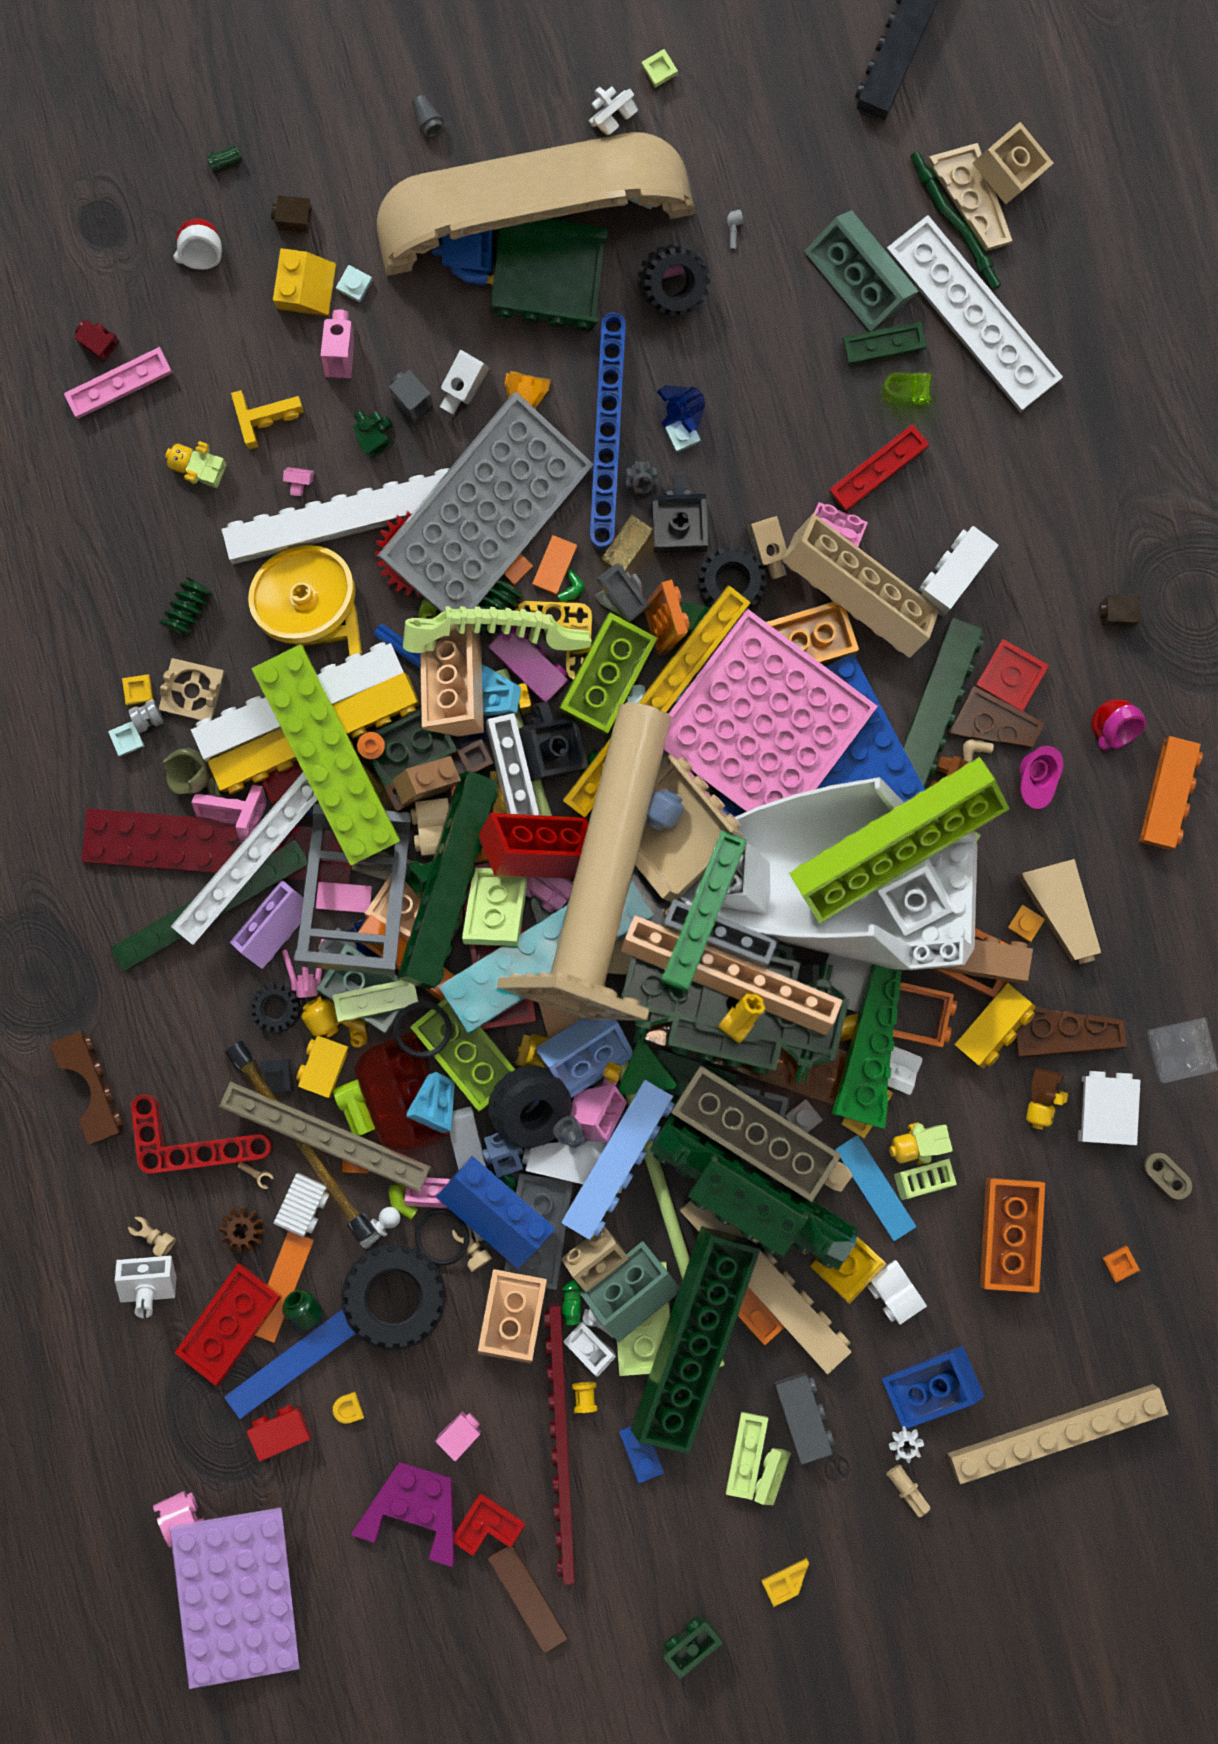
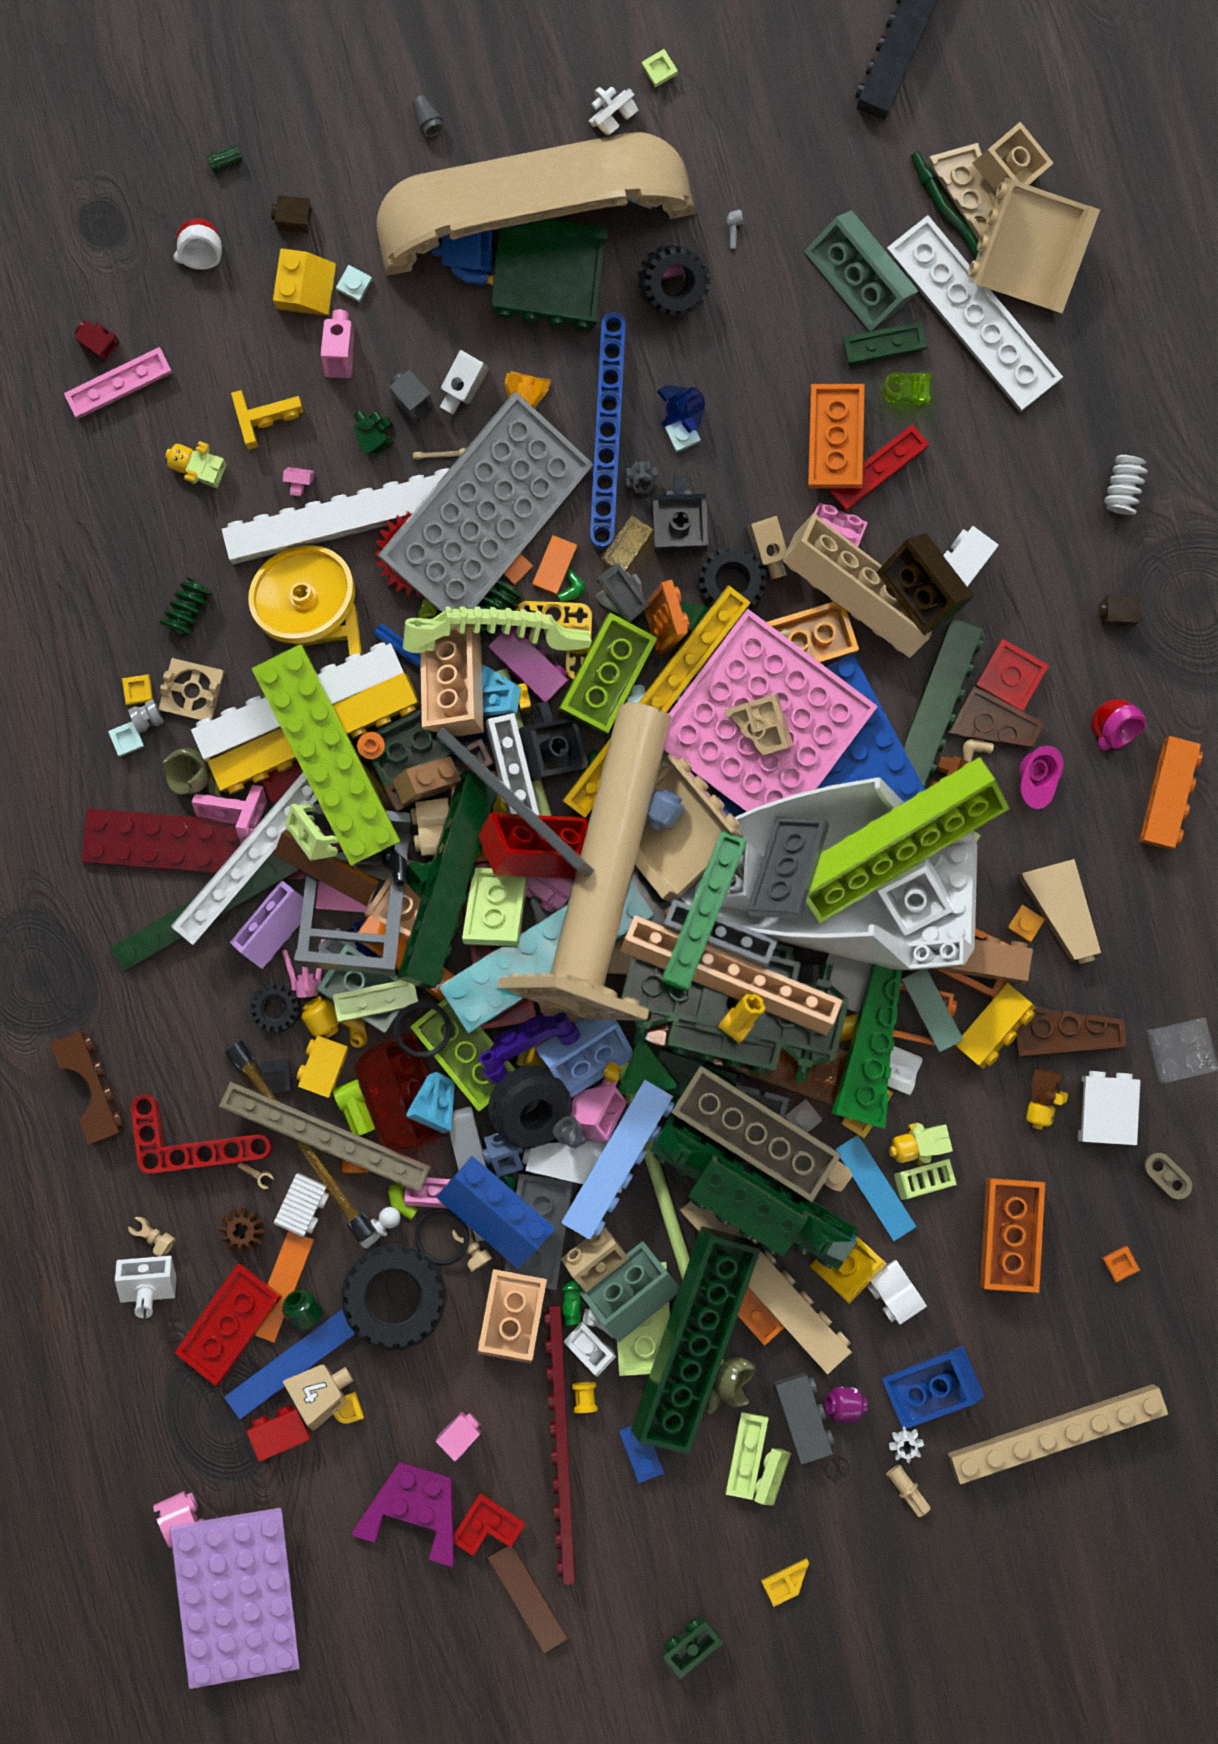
(309, 834): none -> yellowish green hinge
(318, 1393): none -> tan torso
(328, 870): none -> reddish brown tile
(396, 864): none -> black arm
(420, 455): none -> tan hinge
(515, 803): none -> dark grey tile
(523, 1038): none -> dark purple plate
(727, 1386): none -> olive hair
(763, 723): none -> tan slope
(788, 868): none -> dark grey tile
(836, 436): none -> orange plate
(845, 1404): none -> magenta head
(924, 583): none -> dark brown slope
(932, 1009): none -> sand green tile
(1033, 245): none -> tan panel
(1124, 484): none -> white piece

